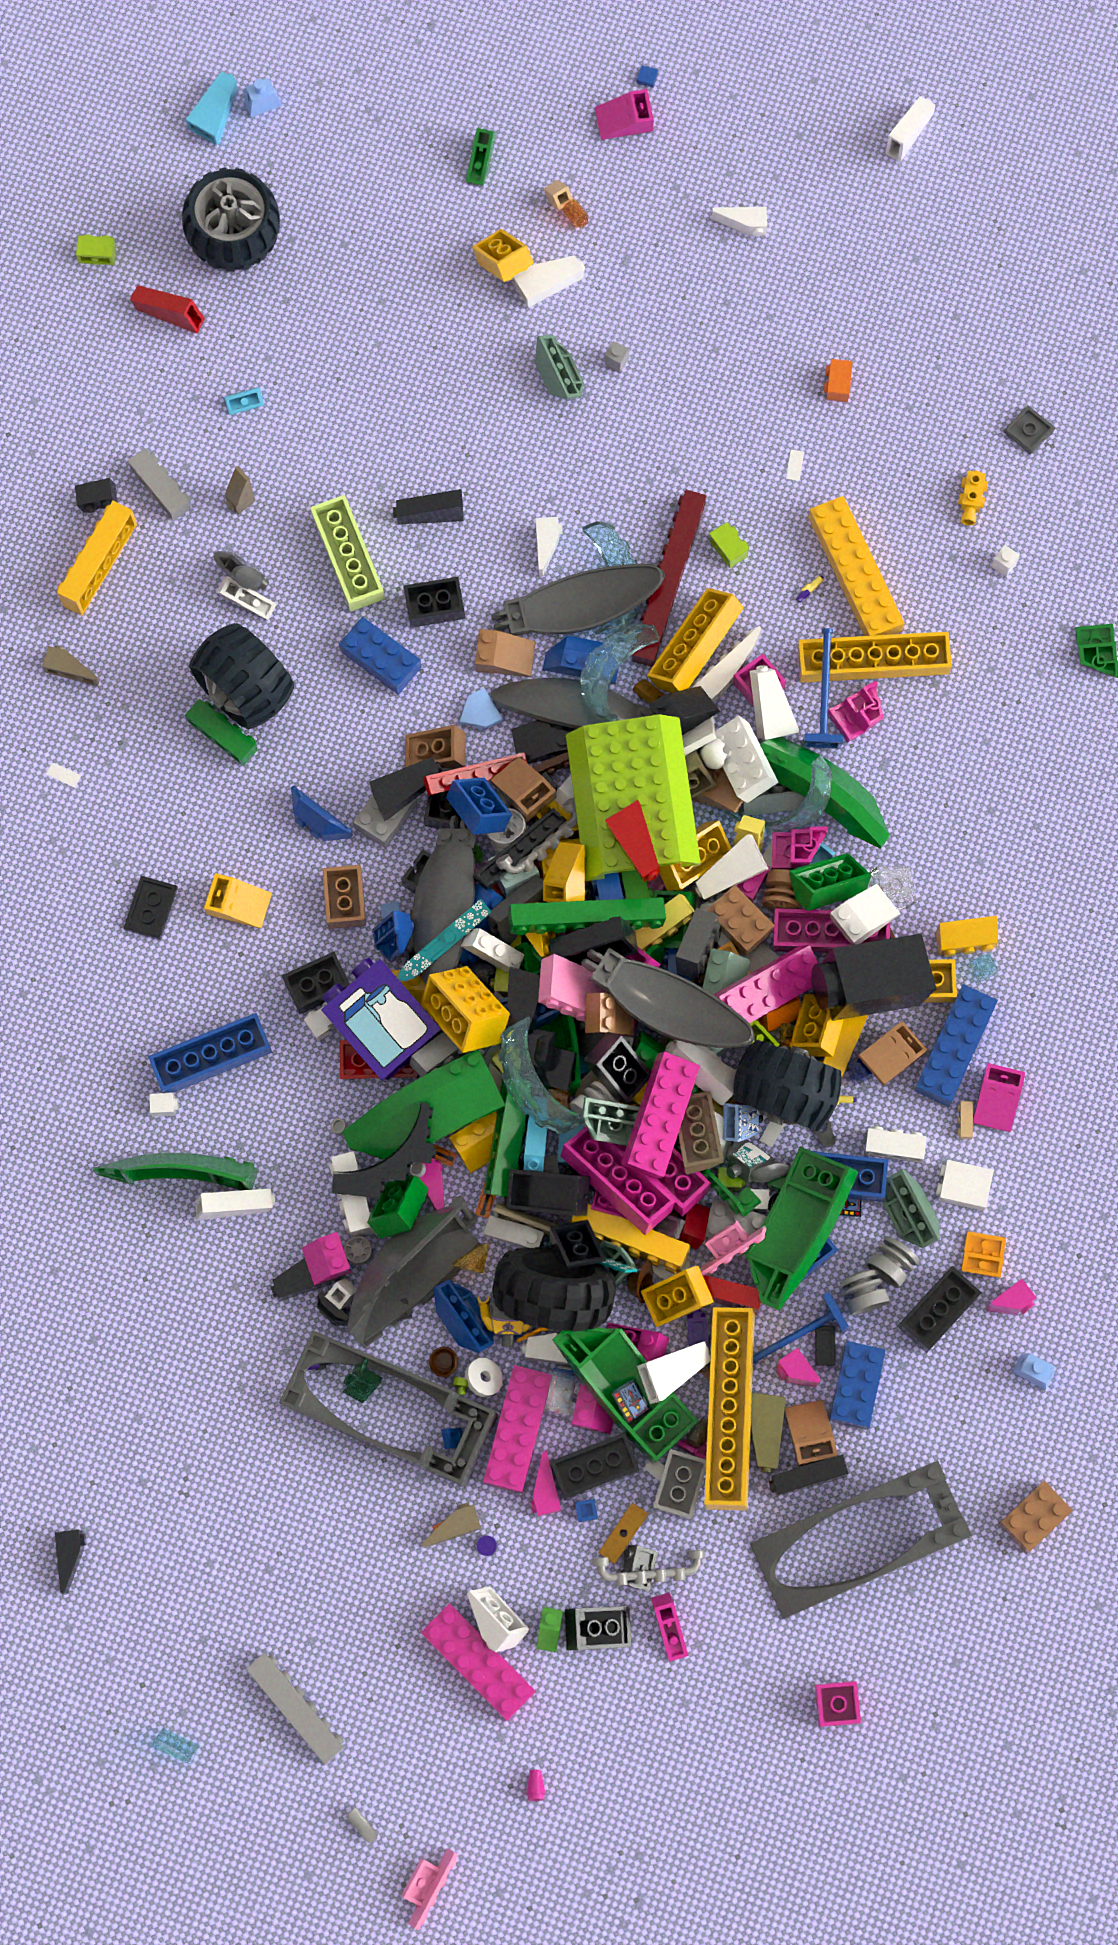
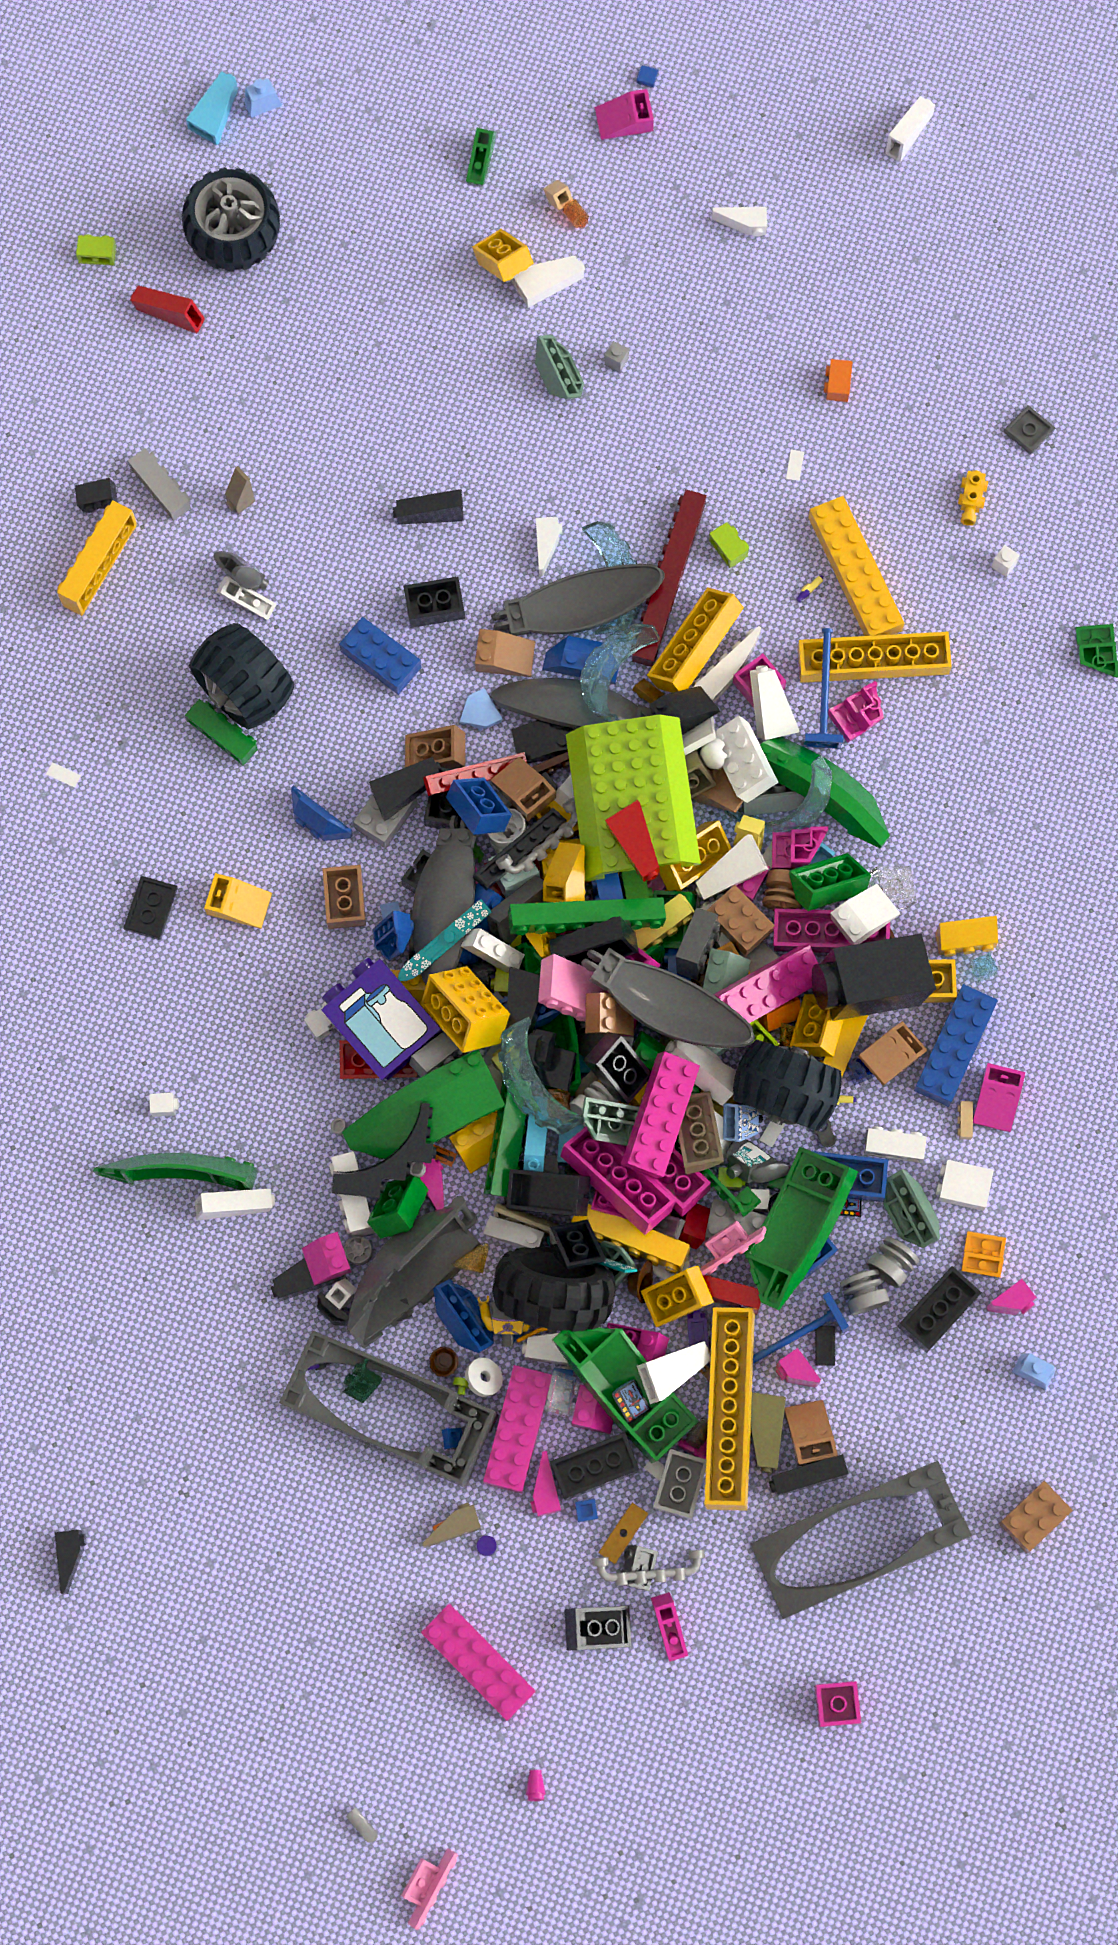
(63, 664): dark tan slope -> none
(176, 1746): clear light blue tile -> none
(210, 1054): blue brick -> none
(244, 400): medium azure slope -> none
(295, 1707): light grey brick -> none
(313, 980): black brick -> none
(347, 553): yellowish green brick -> none
(485, 1204): orange sticker -> none
(496, 1620): white slope -> none
(549, 1629): bright green slope -> none
(857, 1385): blue brick -> none

